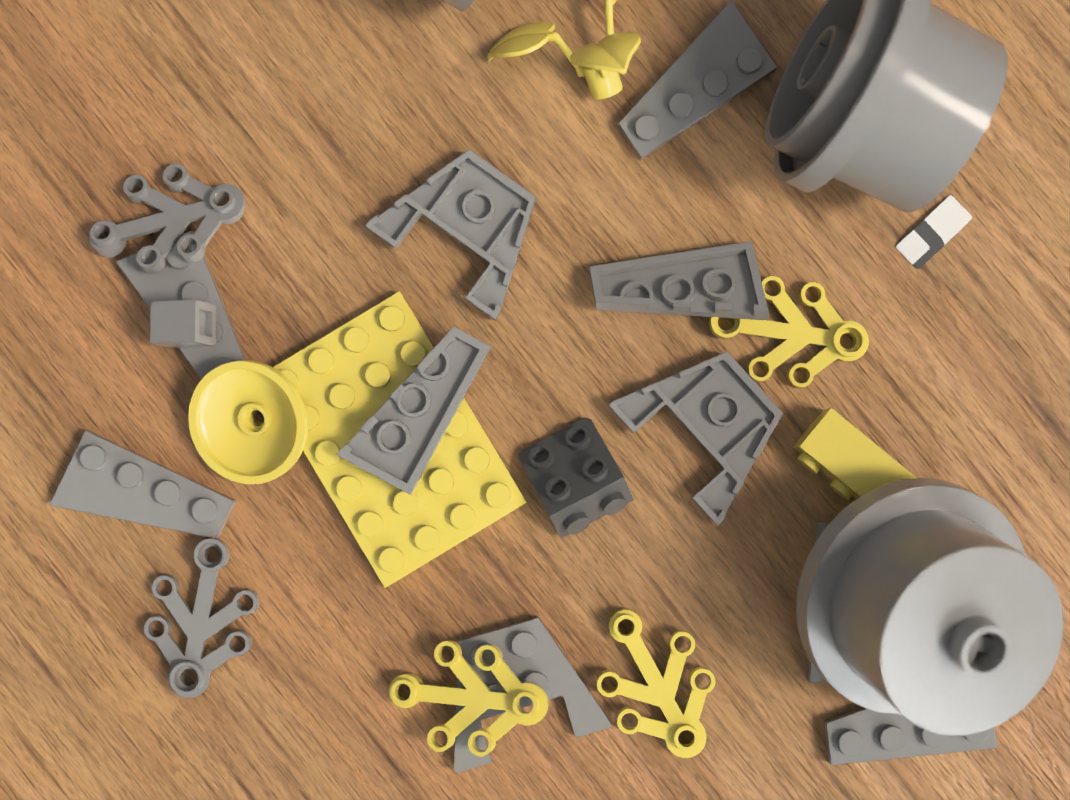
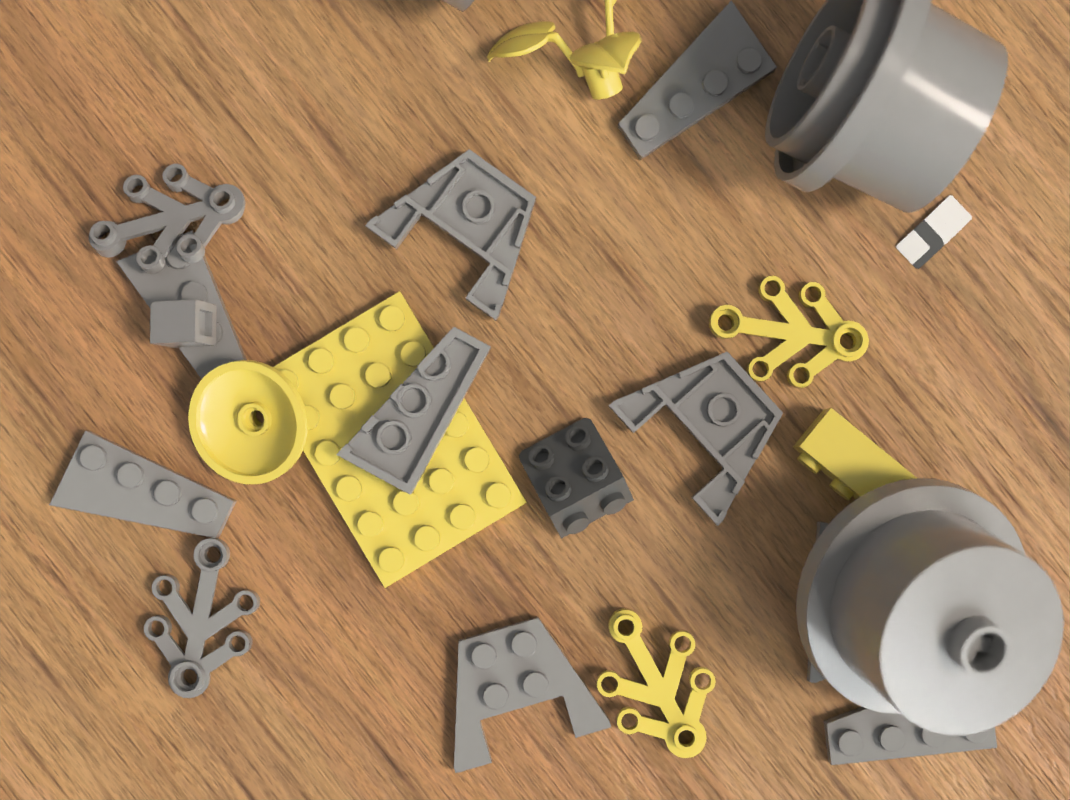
(475, 697): light yellow plant -> none
(689, 283): light grey wing -> none

